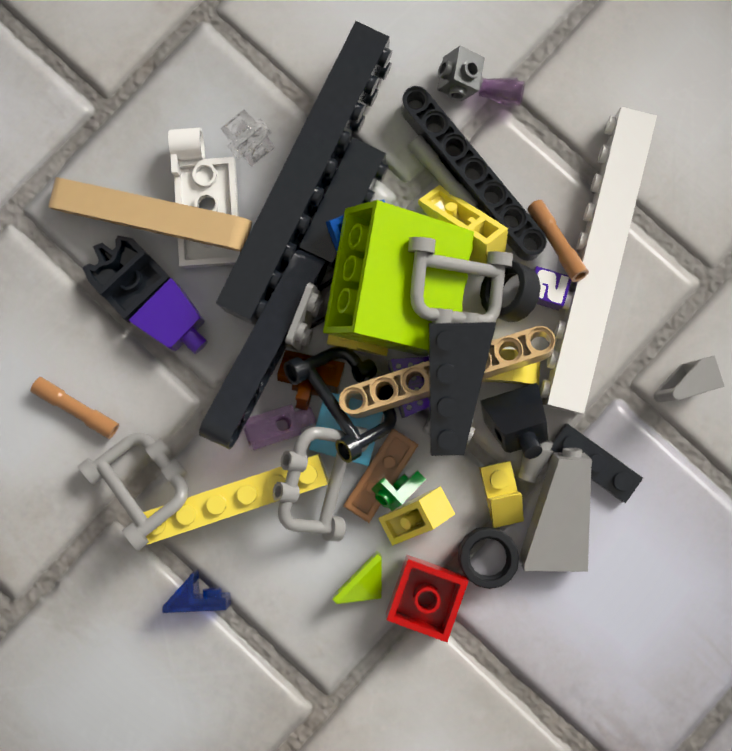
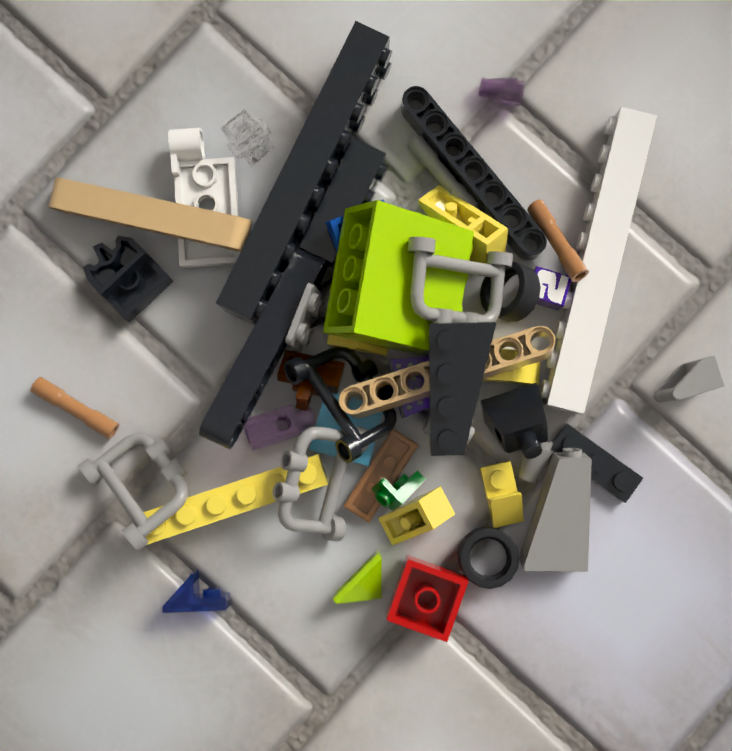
(171, 319): dark purple torso -> none
(460, 73): dark grey brick -> none

